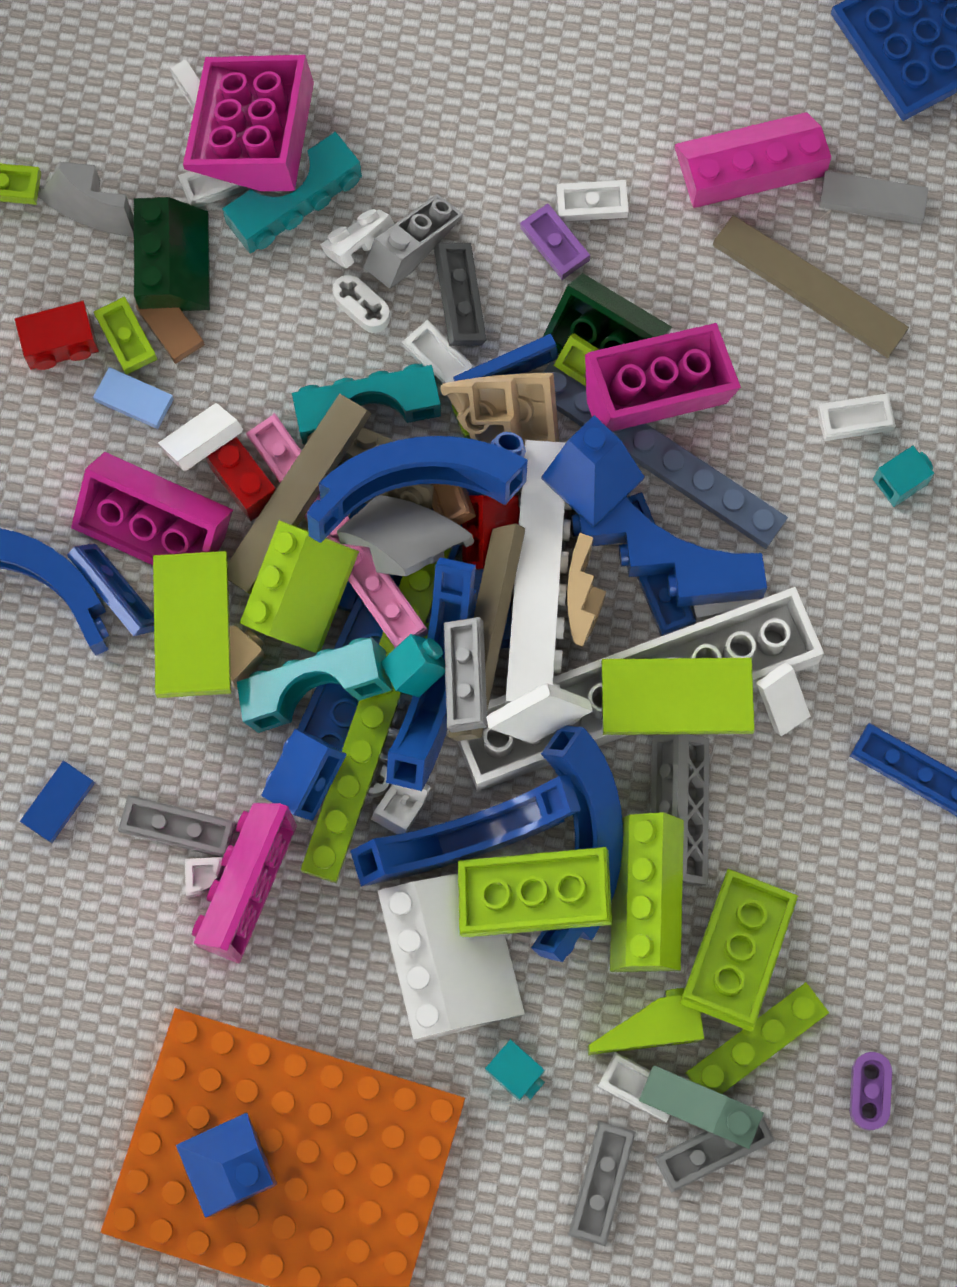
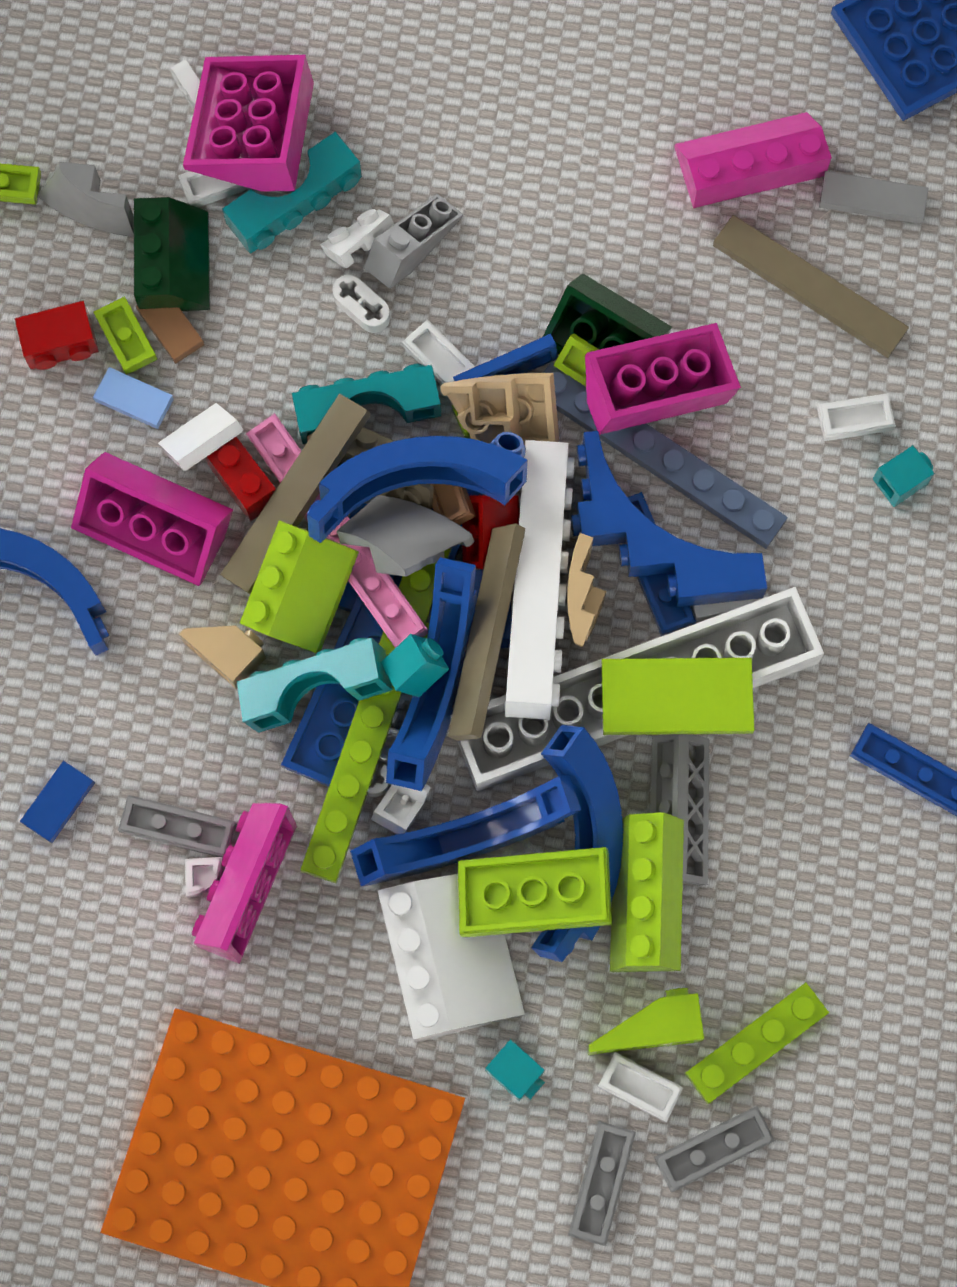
(113, 588): blue tile -> none
(191, 624): lime tile -> none
(226, 1165): blue slope -> none
(303, 774): blue brick -> none
(460, 294): dark grey plate -> none
(465, 675): light grey tile -> none
(539, 713): white tile -> none
(555, 241): medium lavender plate -> none
(592, 200): white plate -> none
(593, 472): blue slope -> none
(701, 1106): sand green slope -> none
(739, 950): lime tile -> none
(783, 699): white tile -> none
(868, 1091): medium lavender plate -> none

